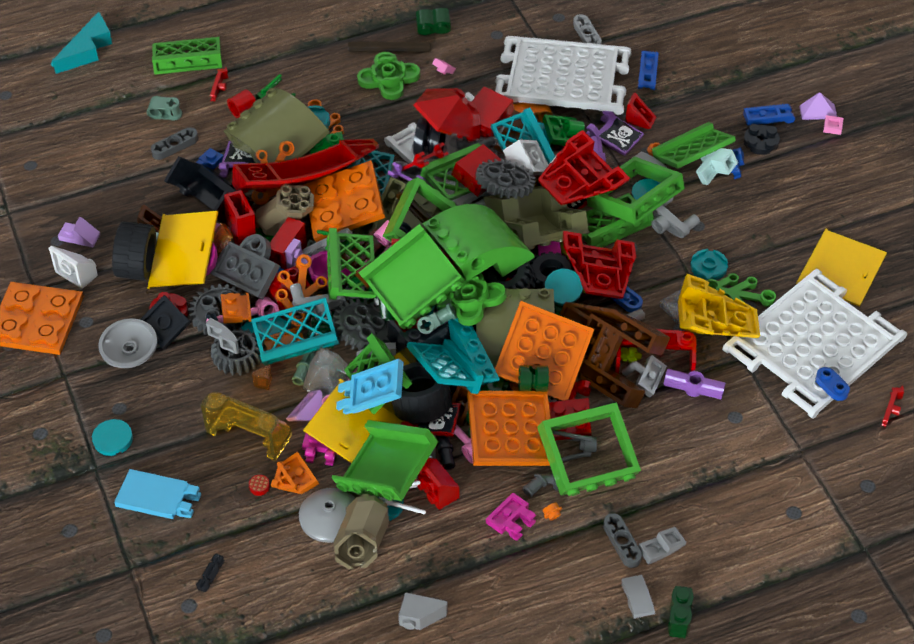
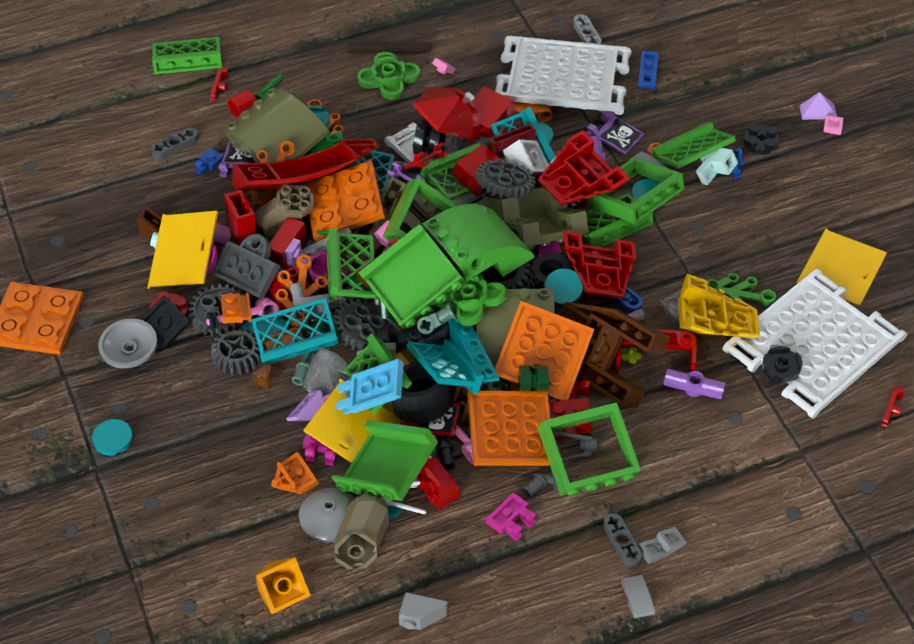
(73, 266): white slope -> none
(79, 233): lavender slope -> none
(83, 46): teal slope -> none
(134, 250): black tyre -> none
(156, 495): medium azure tile -> none
(163, 107): sand green piece -> none
(202, 183): black windscreen -> none
(210, 572): black axle -> none
(221, 237): clear orange slope -> none
(224, 412): clear yellow windscreen -> none
(226, 337): light grey slope -> none
(259, 485): red tile -> none
(281, 584): none -> light orange slope
(433, 21): dark green brick -> none
(506, 139): none -> dark red piece
(552, 511): orange plate -> none
(561, 128): green plate -> none
(639, 113): red slope -> none
(649, 374): light grey plate -> none
(665, 220): light grey connector -> none
(680, 611): dark green brick -> none
(709, 264): teal tile -> none
(769, 114): blue plate -> none
(782, 373): none -> black plate
(831, 382): blue plate -> none

